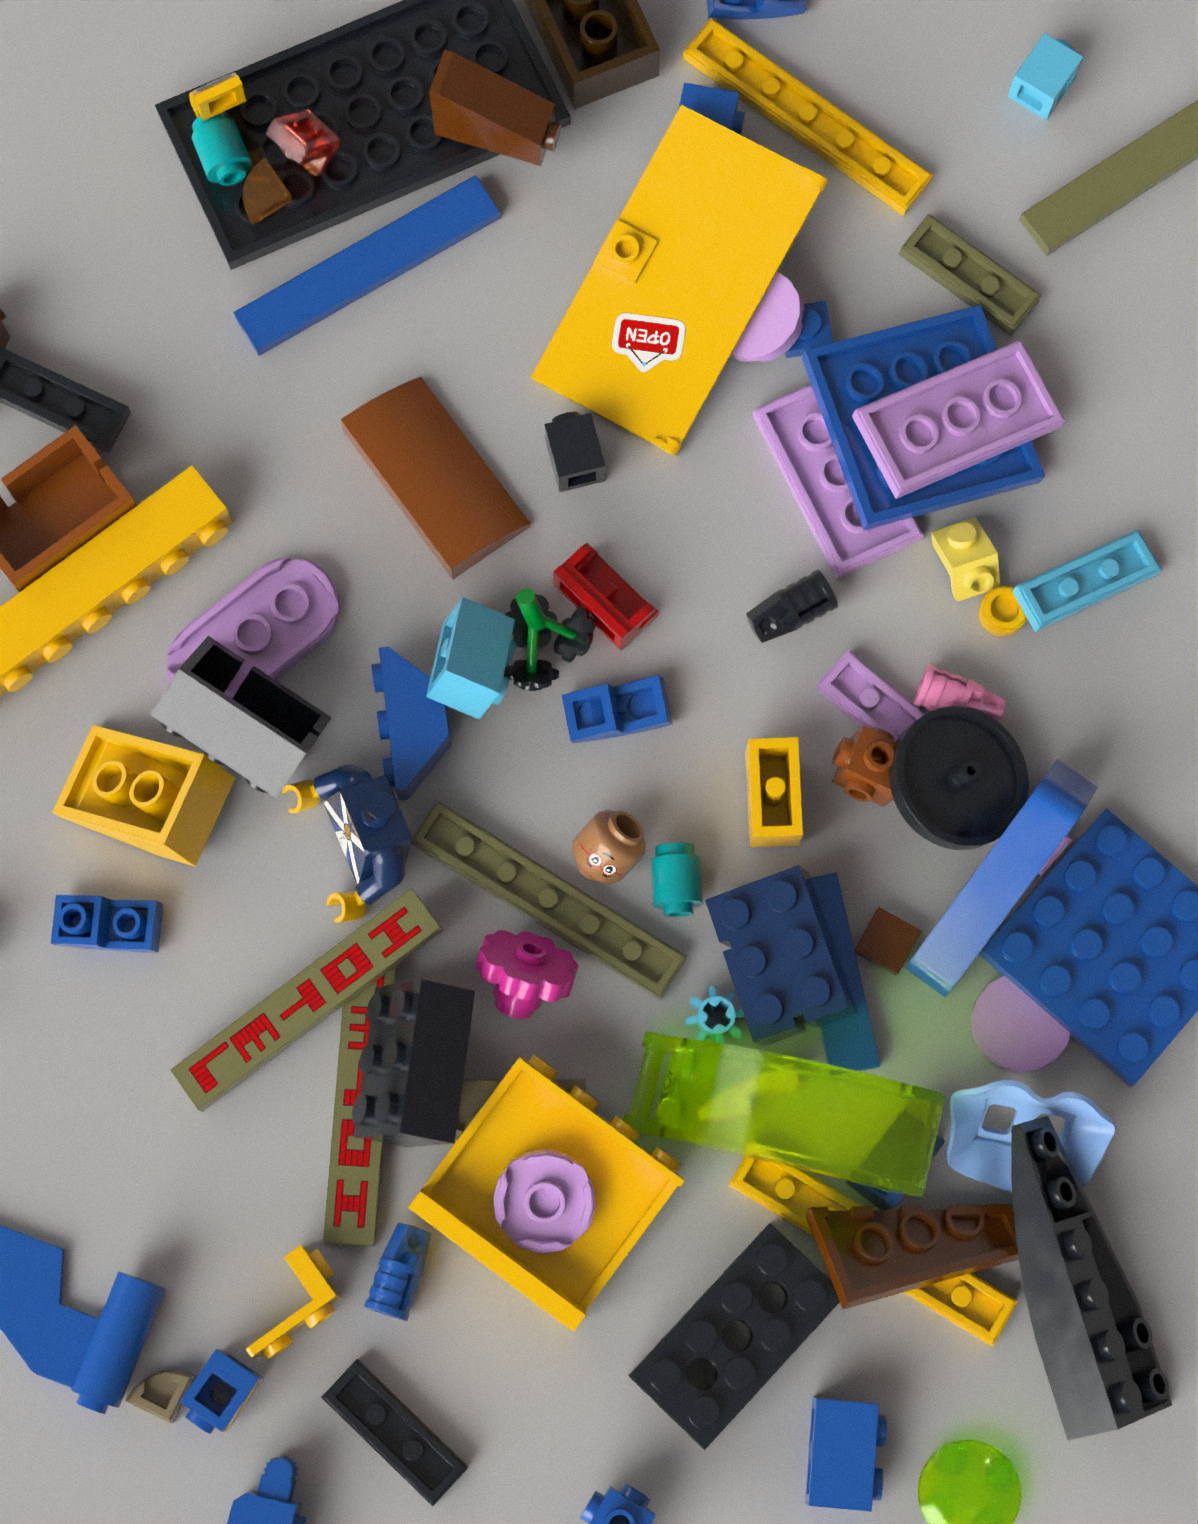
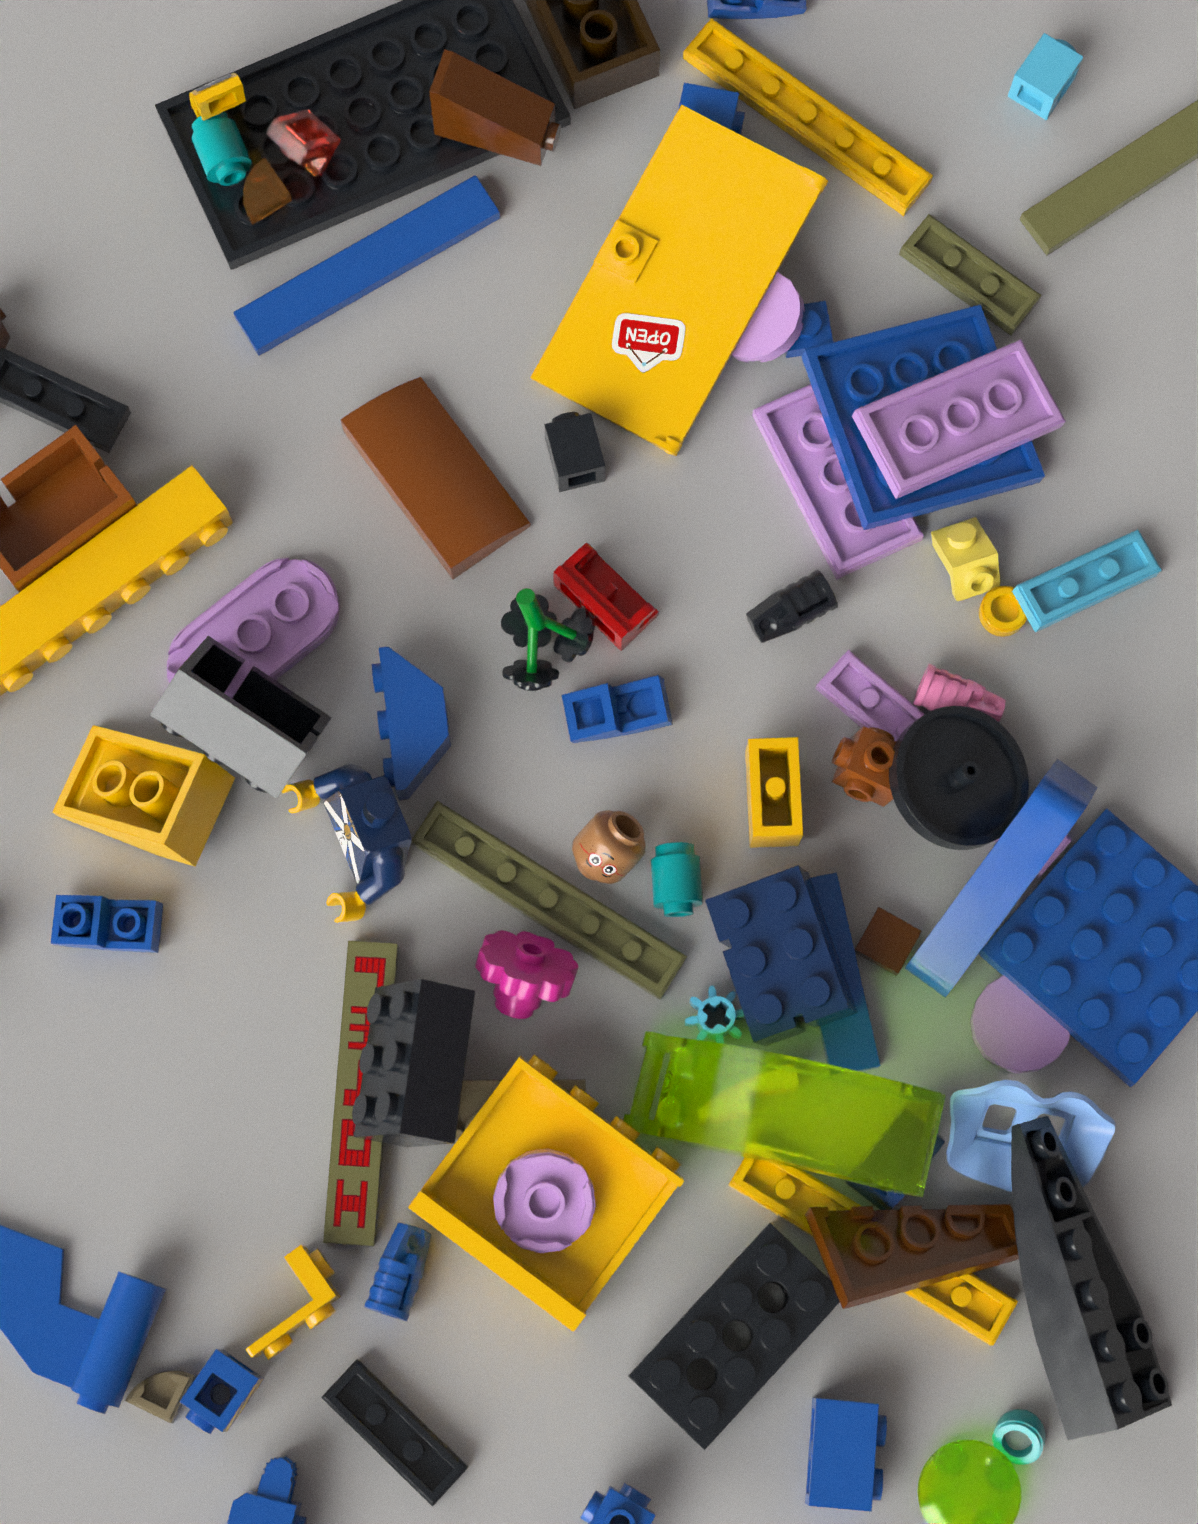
(306, 1000): olive tile -> none
(472, 659): medium azure brick -> none
(1027, 1423): none -> piece

